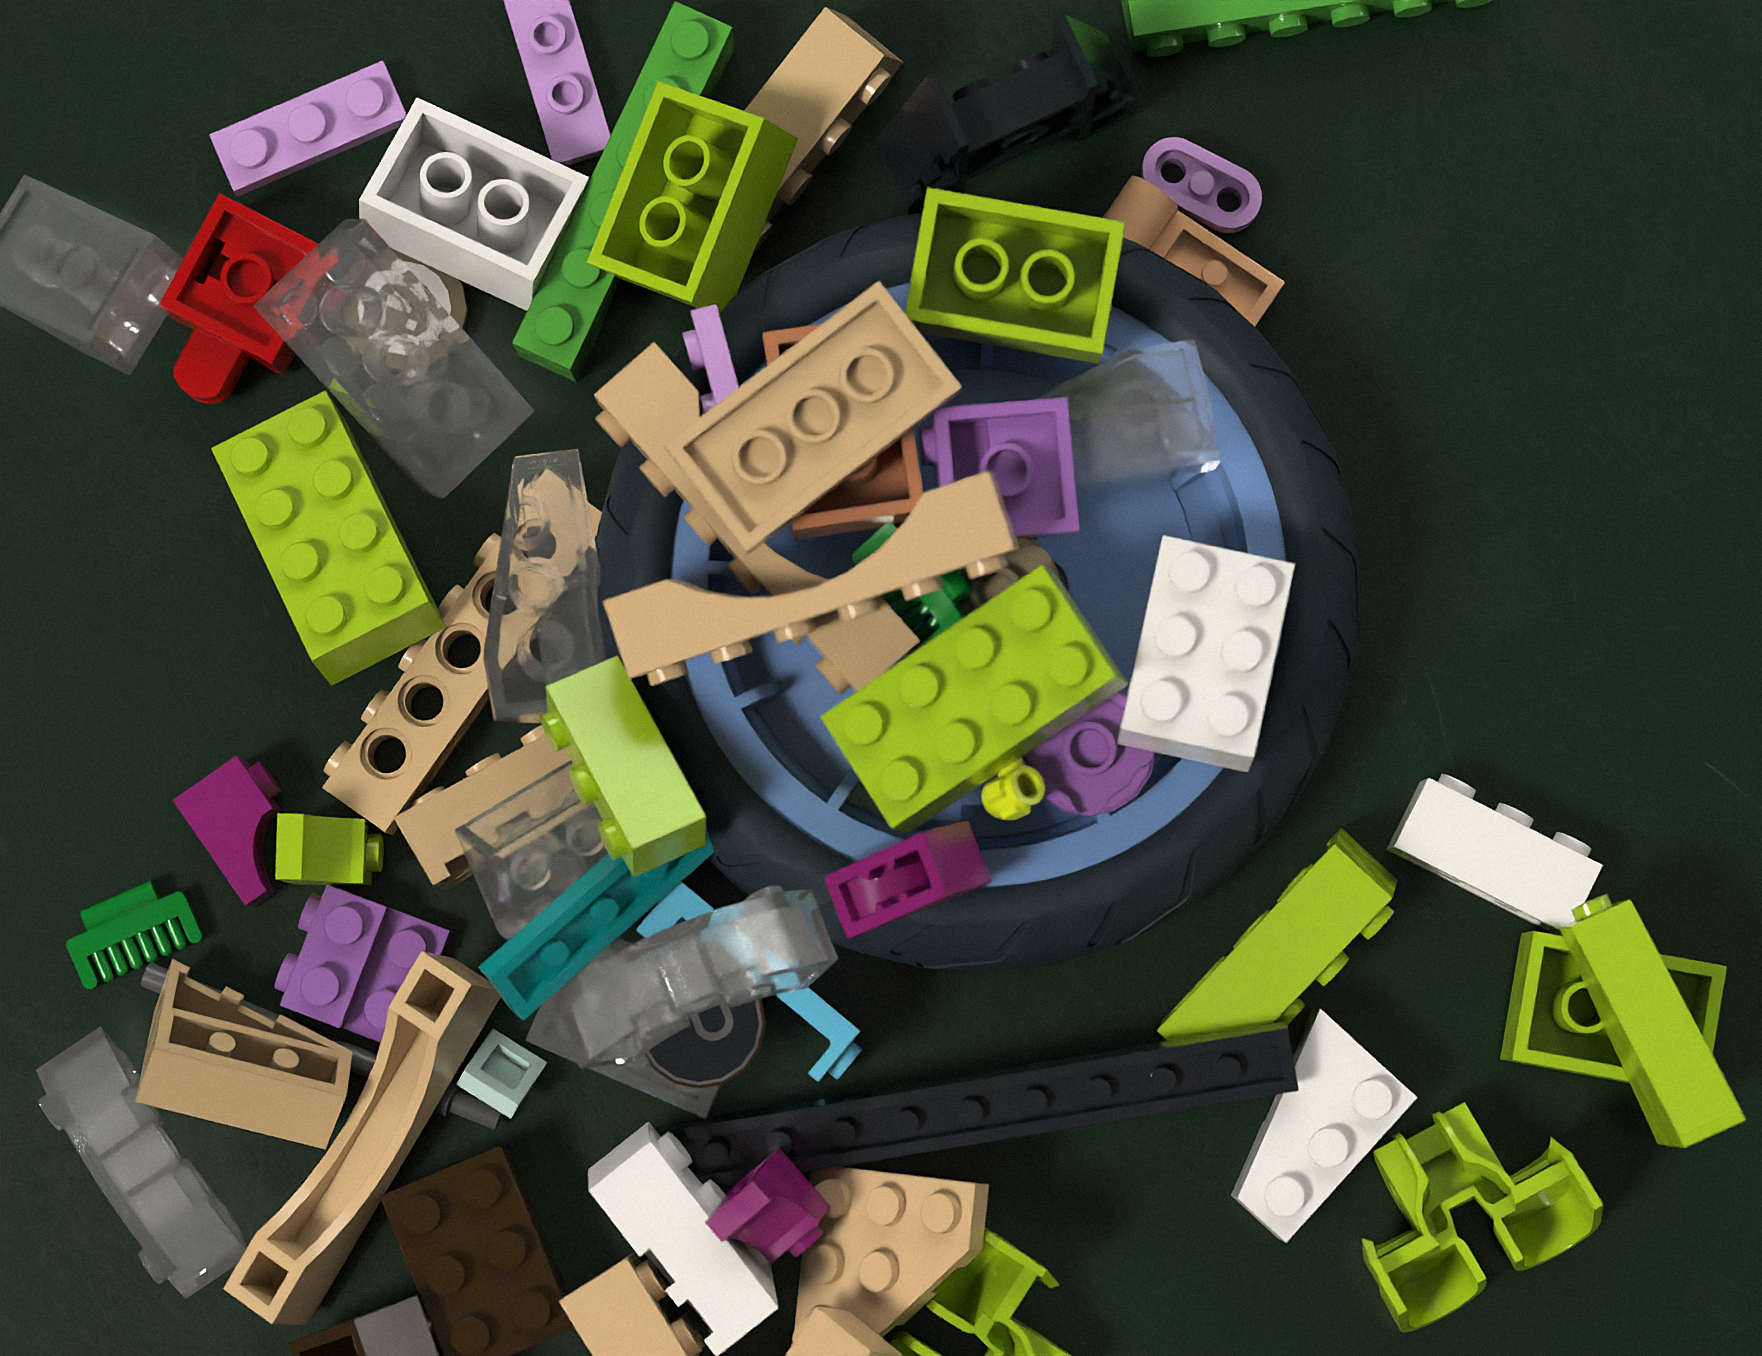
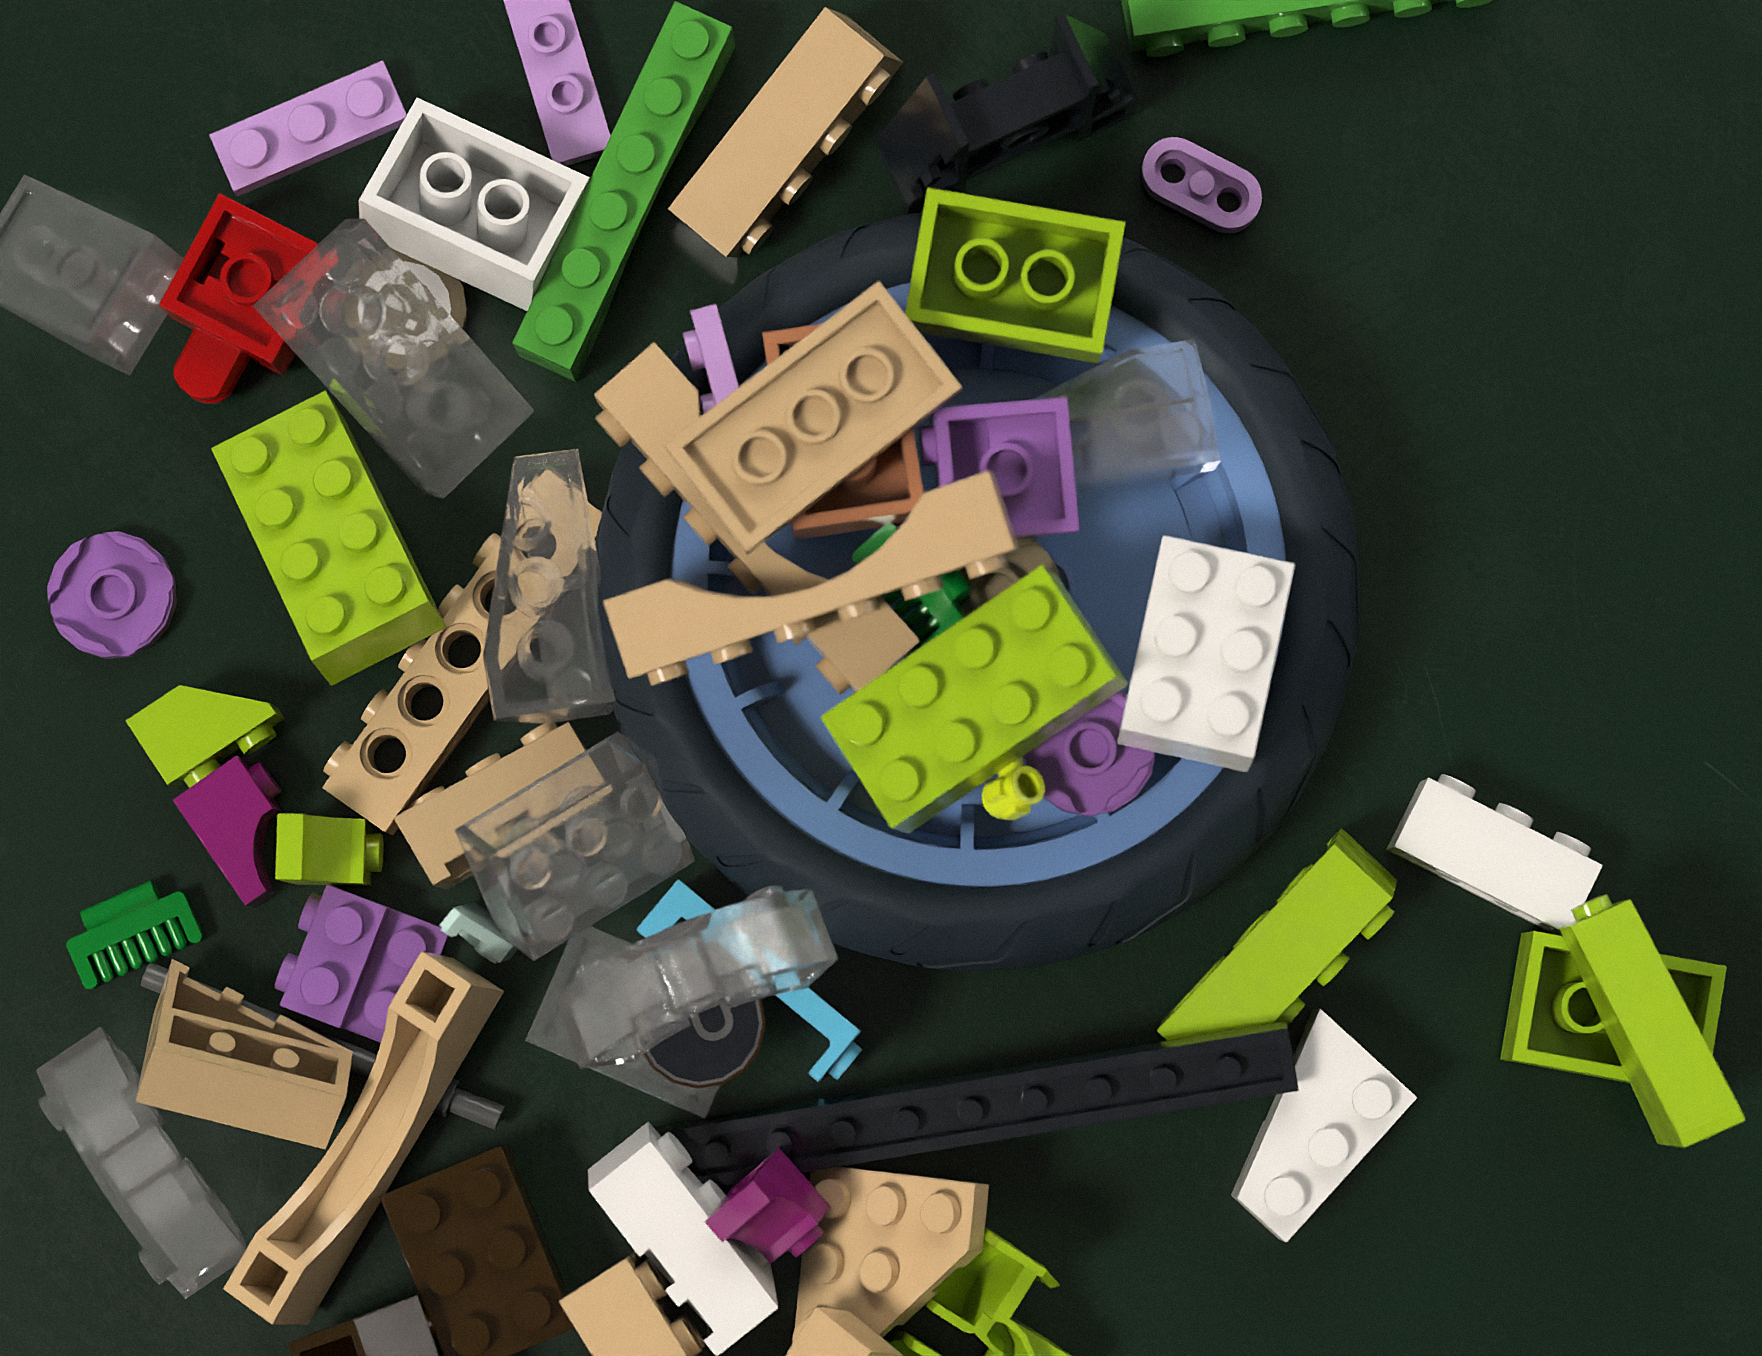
(112, 595): none -> medium lavender tile
(198, 728): none -> lime slope
(479, 930): none -> light aqua tile
(501, 1073): light aqua plate -> none
(580, 927): teal plate -> none
(623, 767): lime brick -> none
(692, 198): lime brick -> none
(907, 878): magenta arch -> none
(1157, 224): light nougat plate -> none
(1445, 1166): lime piece -> none

